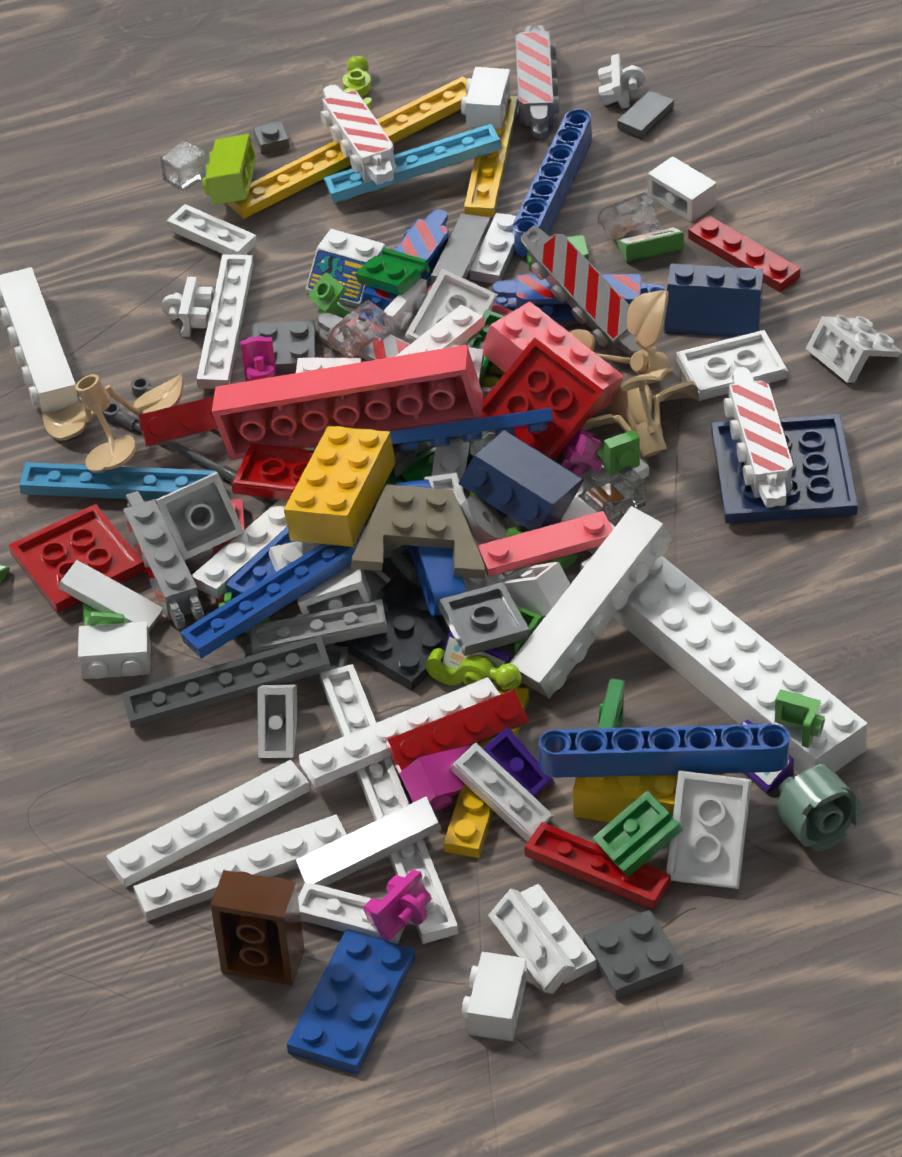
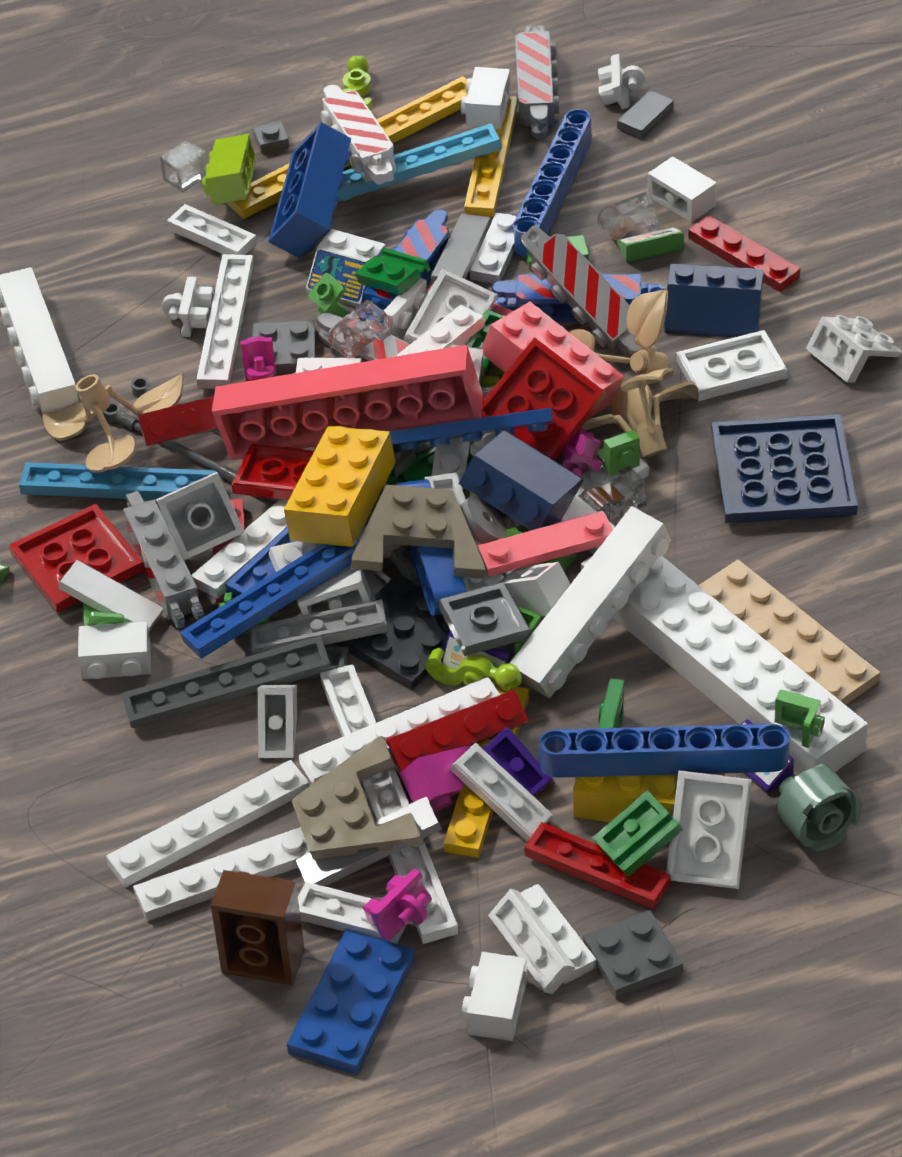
(310, 190): none -> blue brick
(337, 814): none -> dark tan wing
(759, 438): white hinge -> none
(792, 632): none -> tan plate

